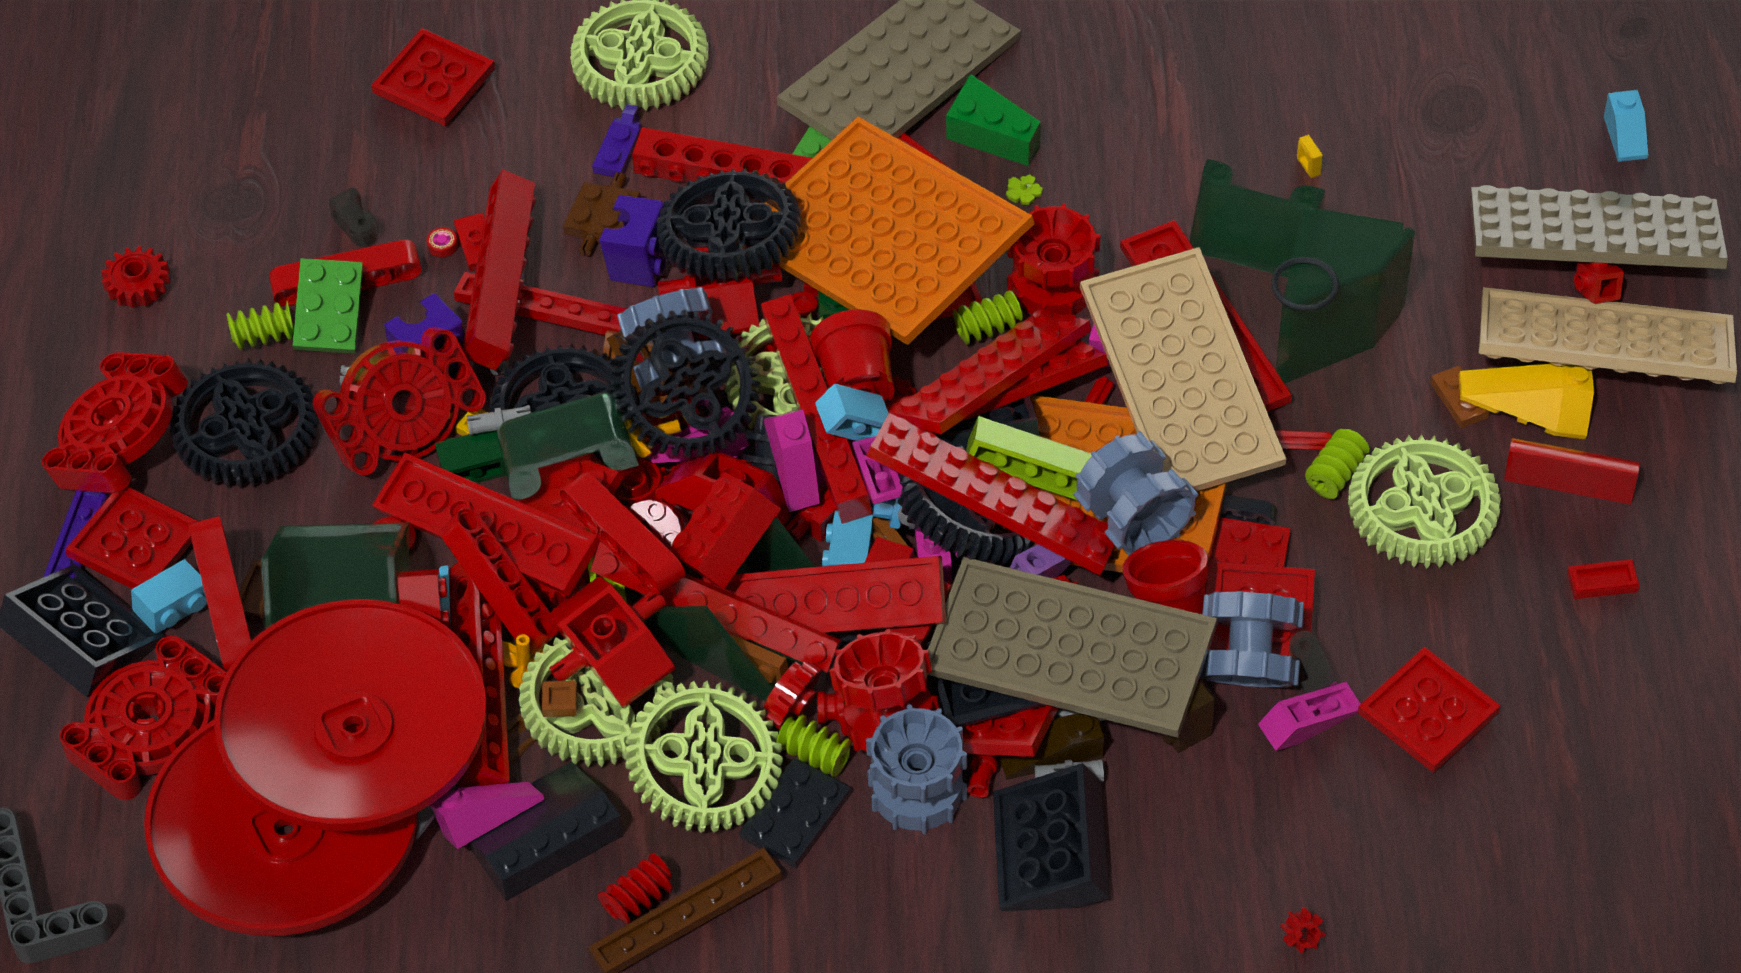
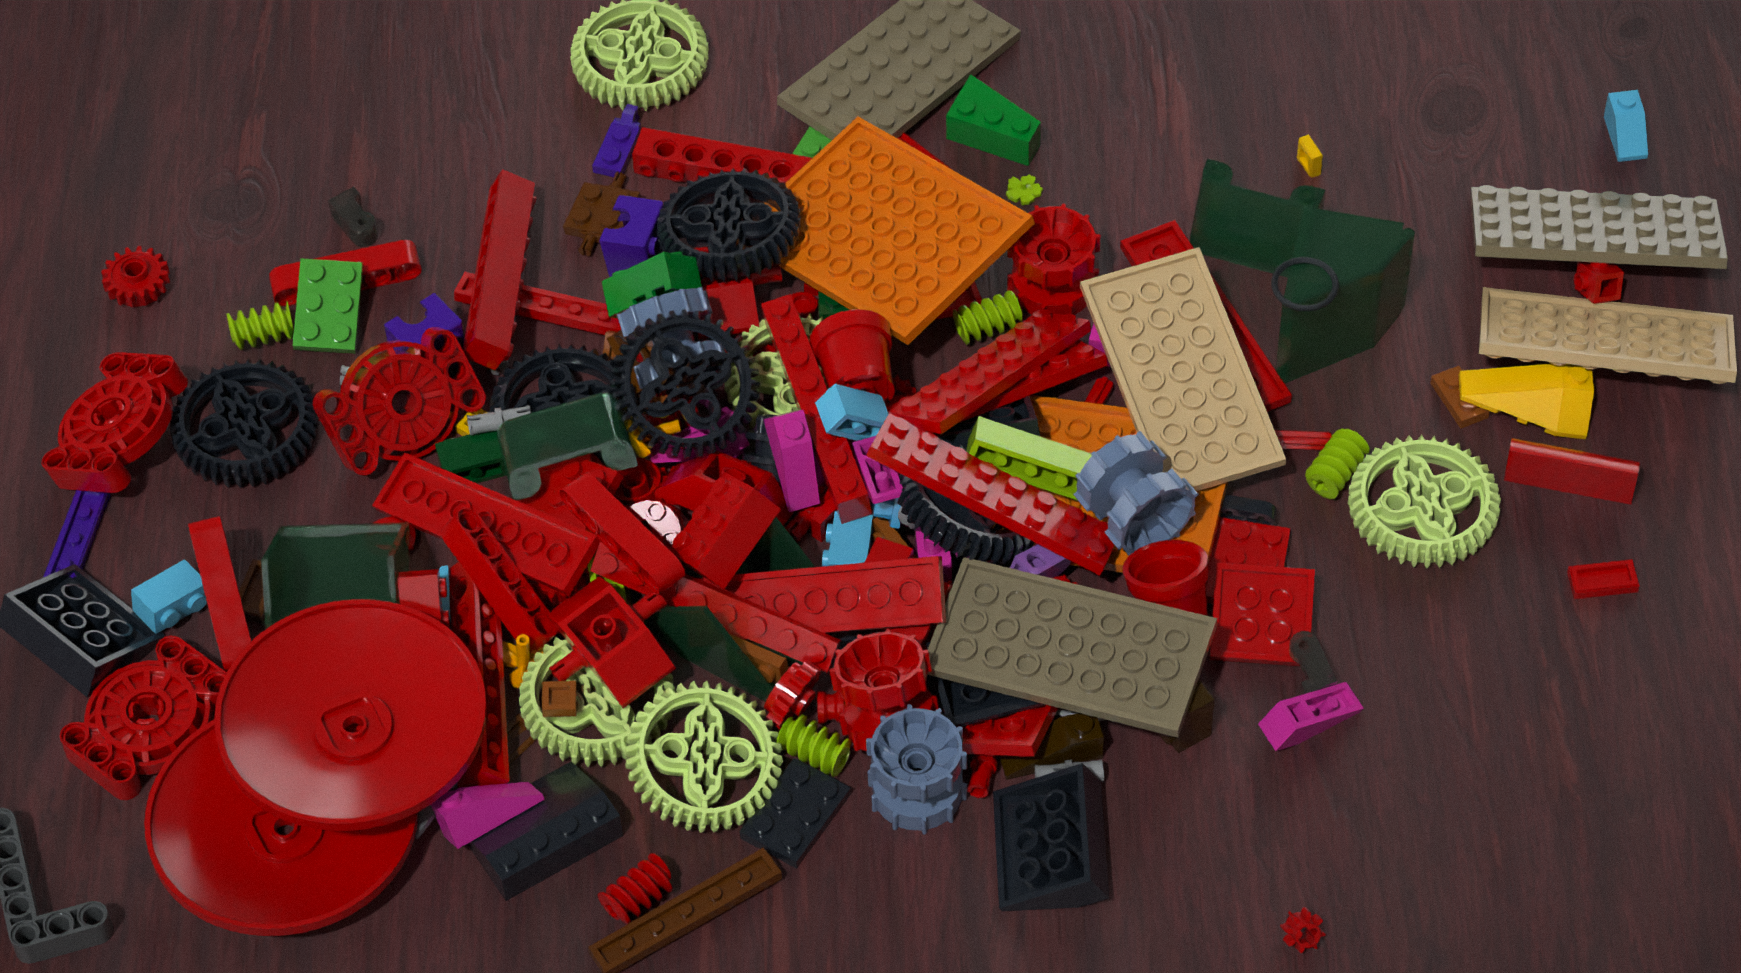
(131, 538): red plate -> none
(433, 77): red plate -> none
(442, 242): red tile -> none
(469, 234): red plate -> none
(648, 279): none -> green wedge
(1251, 626): sand blue piece -> none
(1428, 709): red plate -> none

